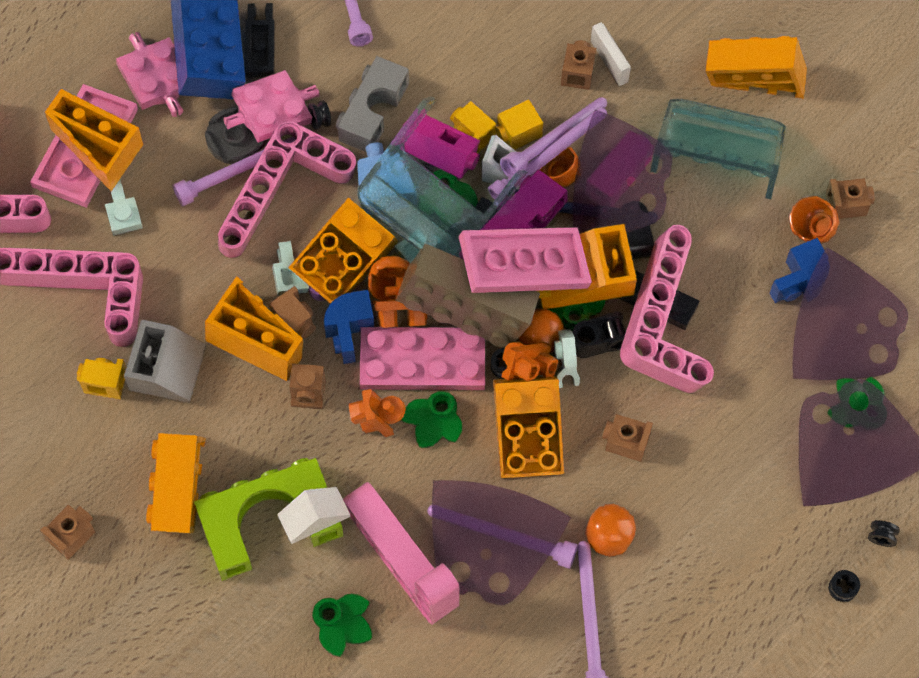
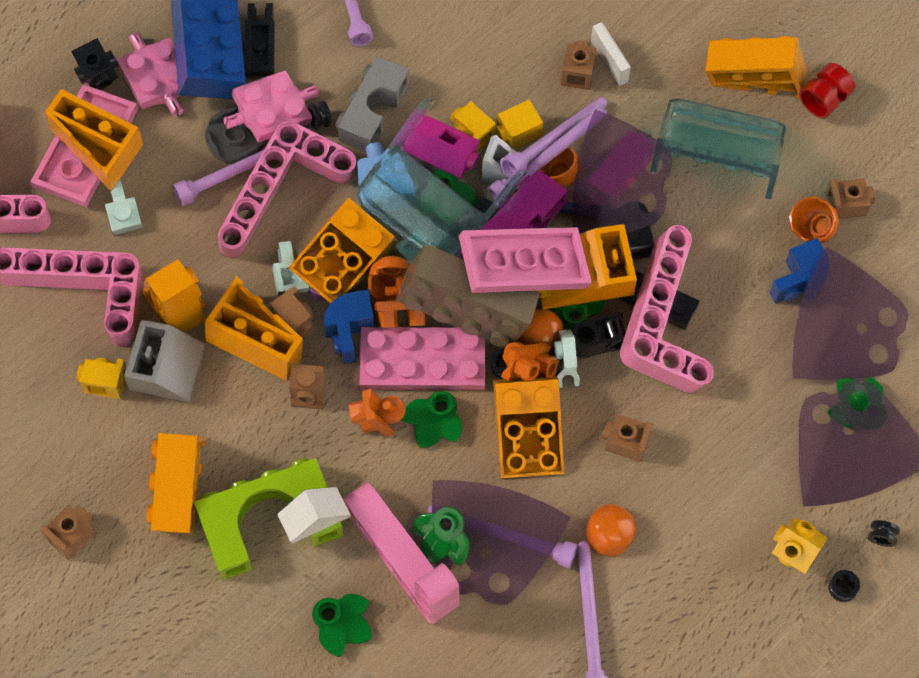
(95, 65): none -> black brick
(175, 296): none -> light orange wedge
(439, 539): none -> green plate
(798, 544): none -> yellow brick
(825, 93): none -> red wheel

